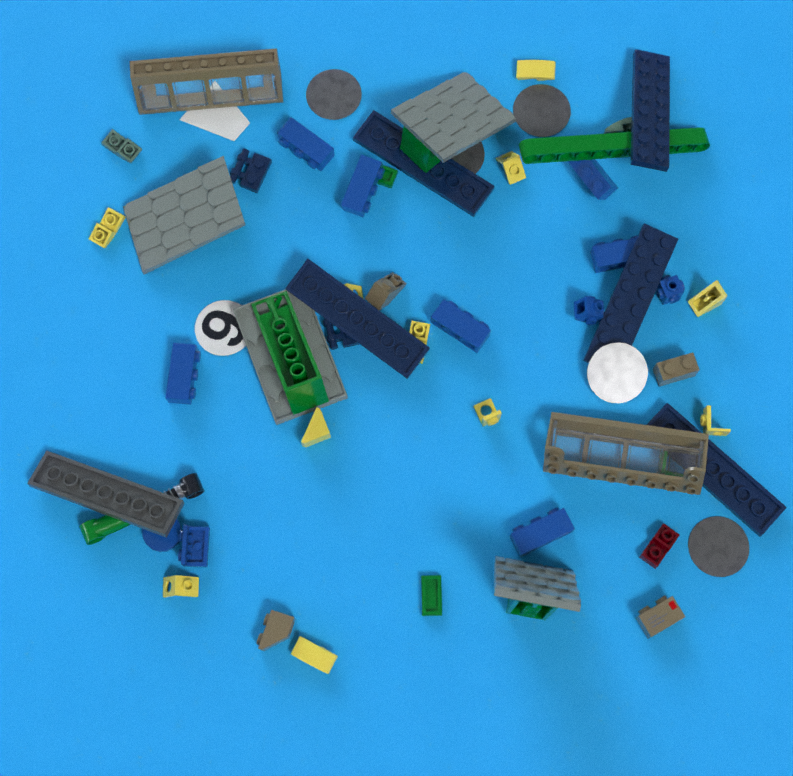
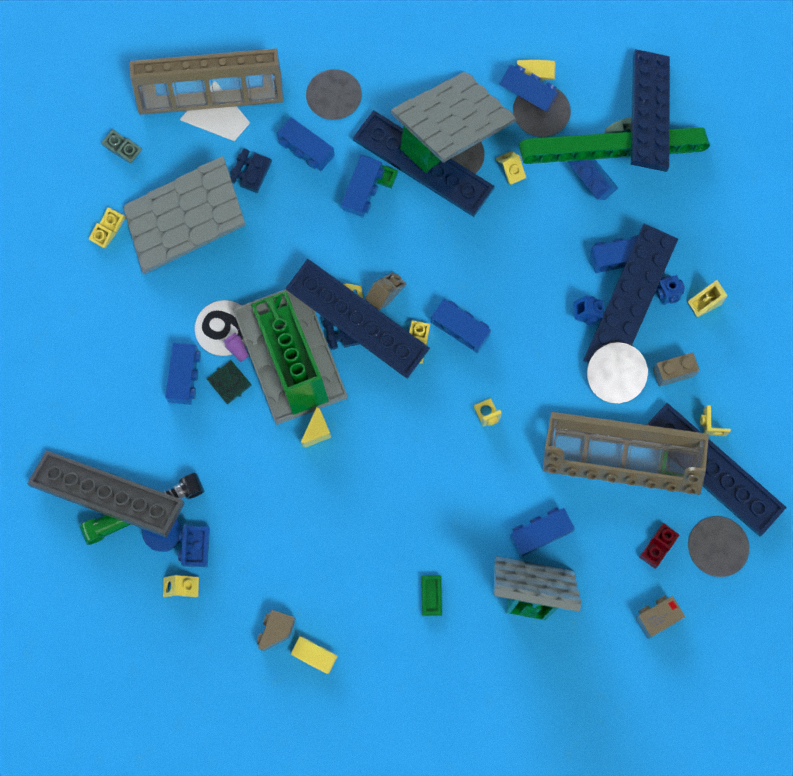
(229, 382): none -> piece
(236, 347): none -> medium lavender cone
(529, 87): none -> blue brick

